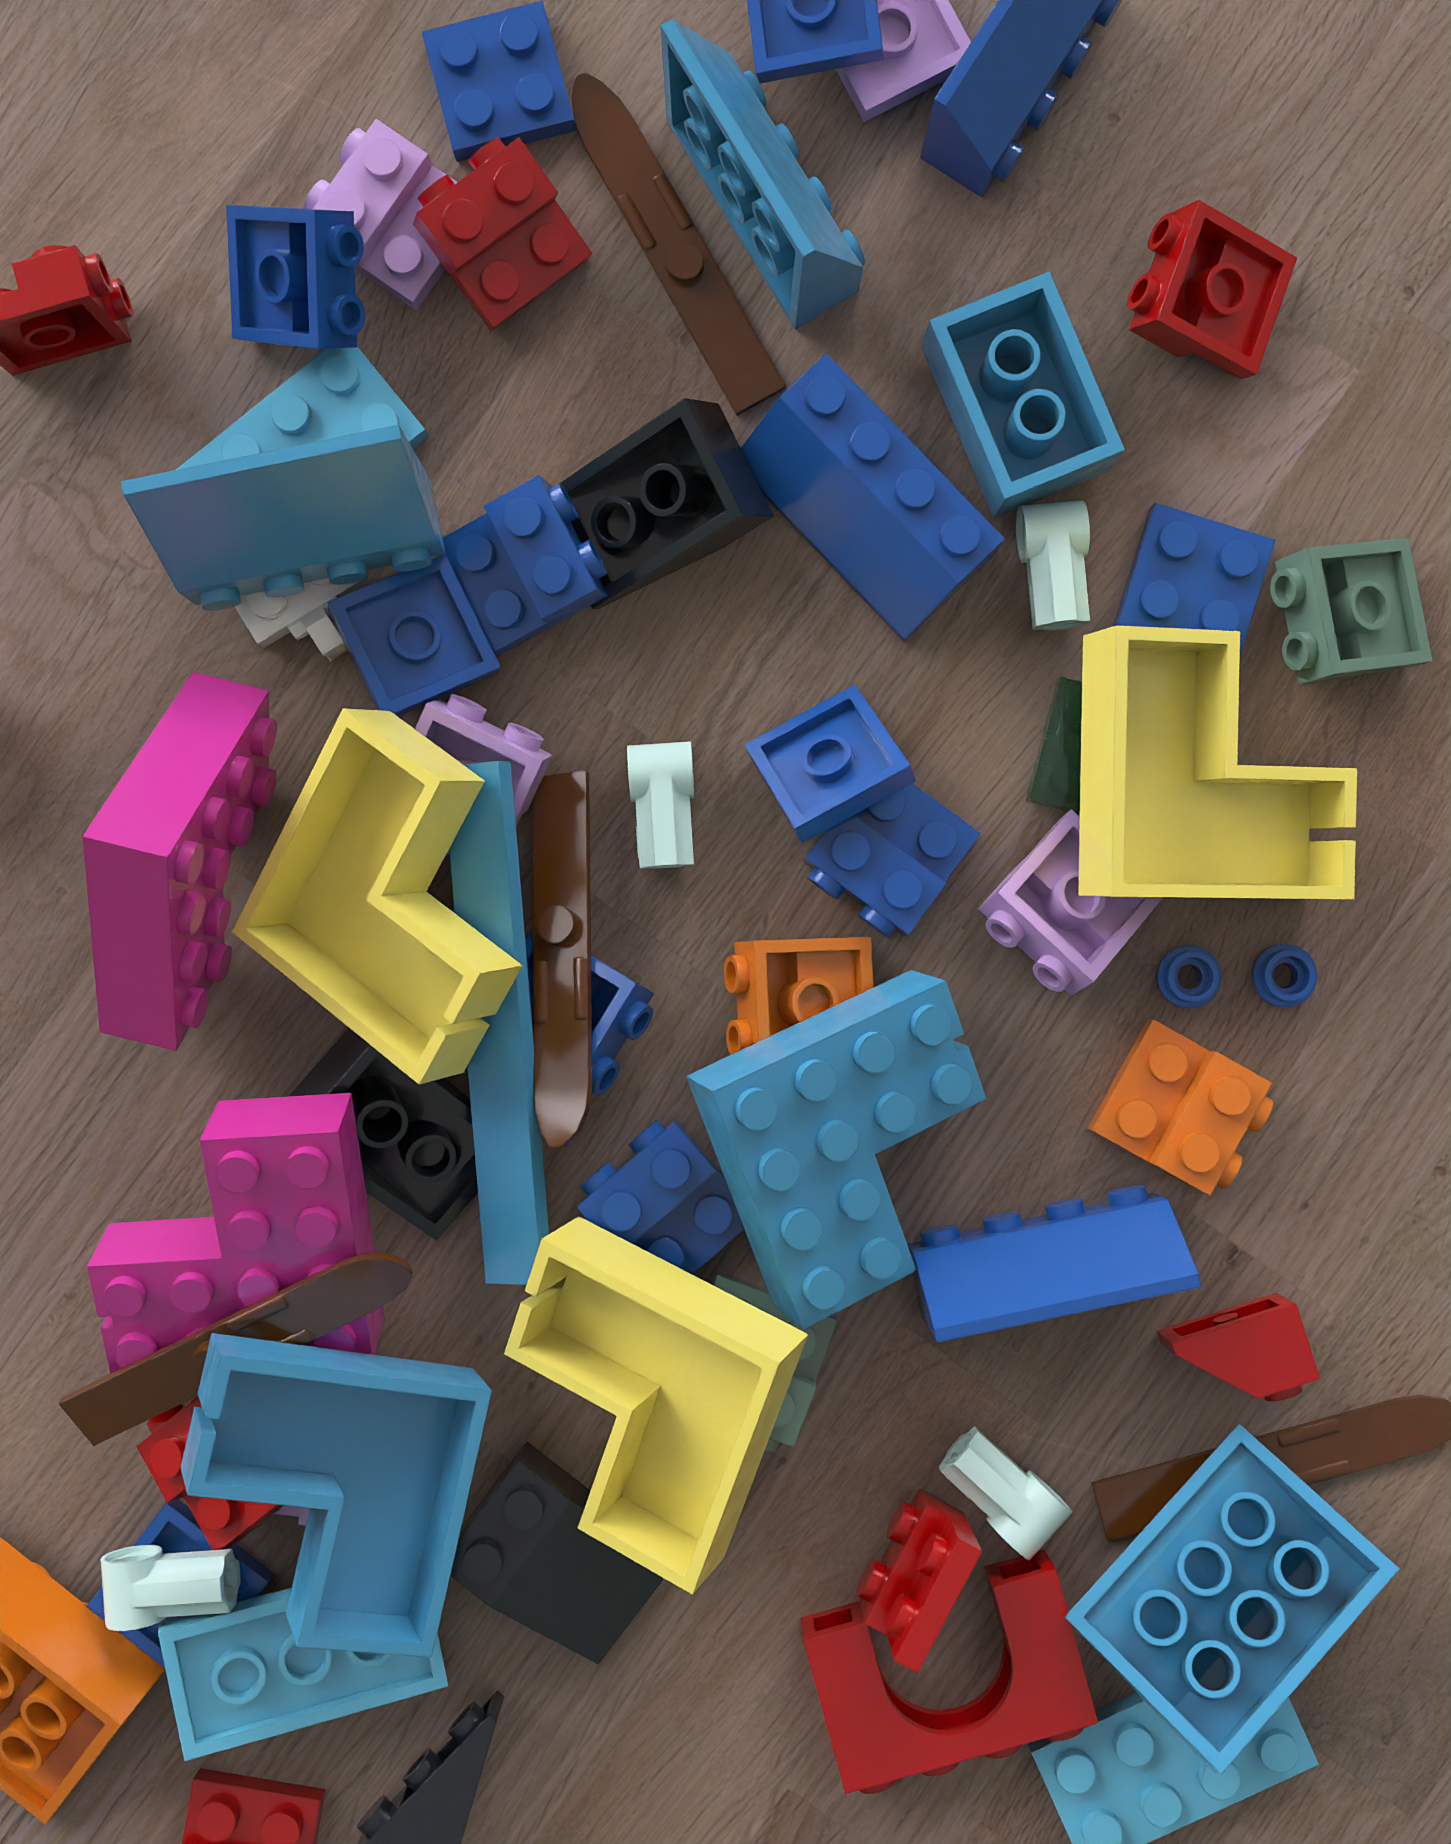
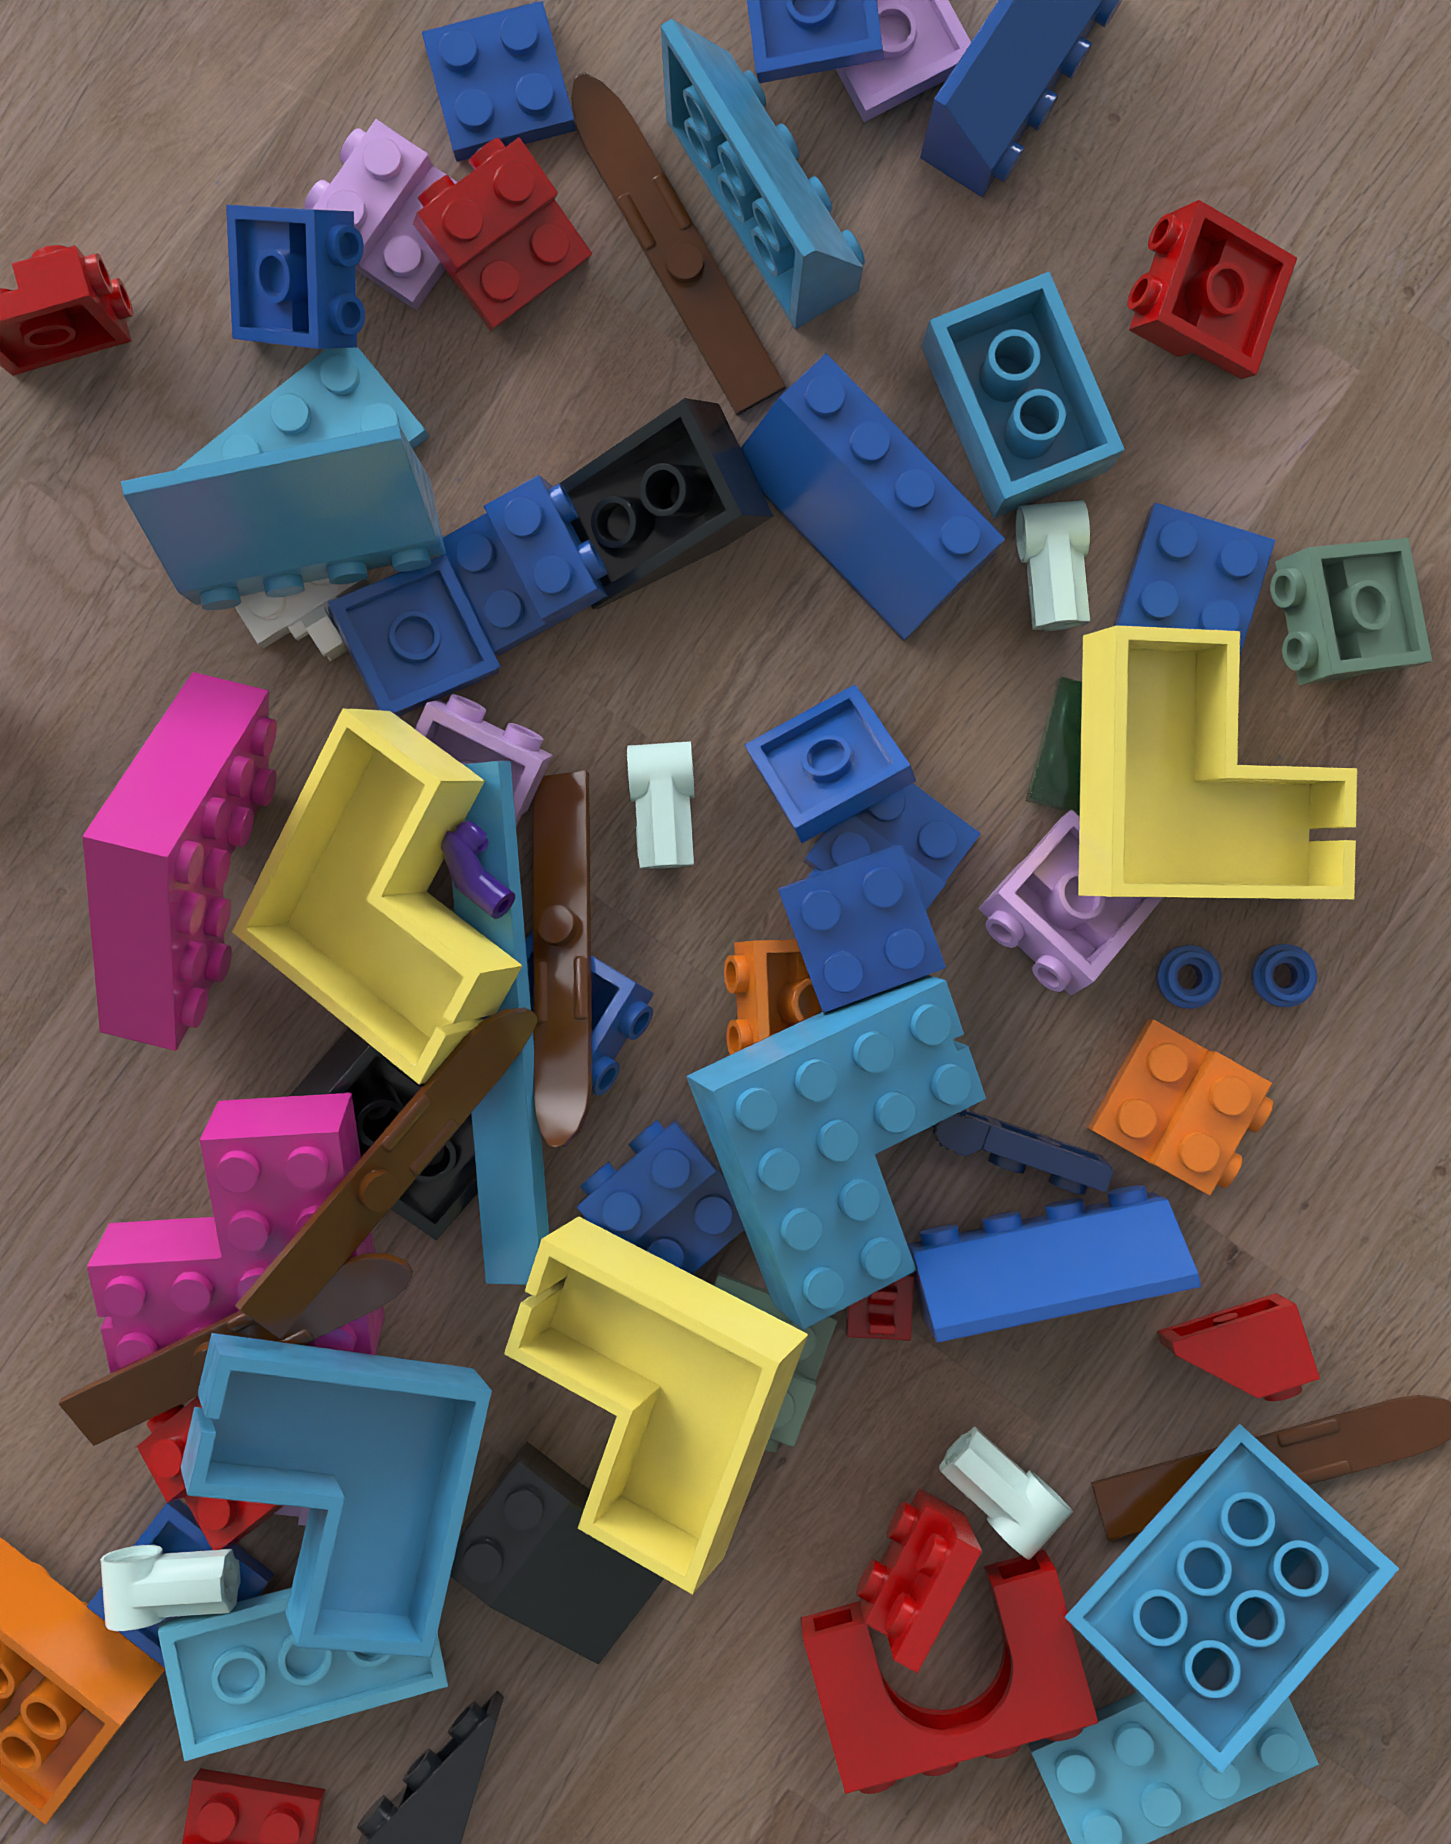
(386, 1170): none -> reddish brown piece
(468, 874): none -> dark purple arm
(861, 928): none -> blue plate
(883, 1313): none -> red tile
(1017, 1147): none -> dark blue hinge

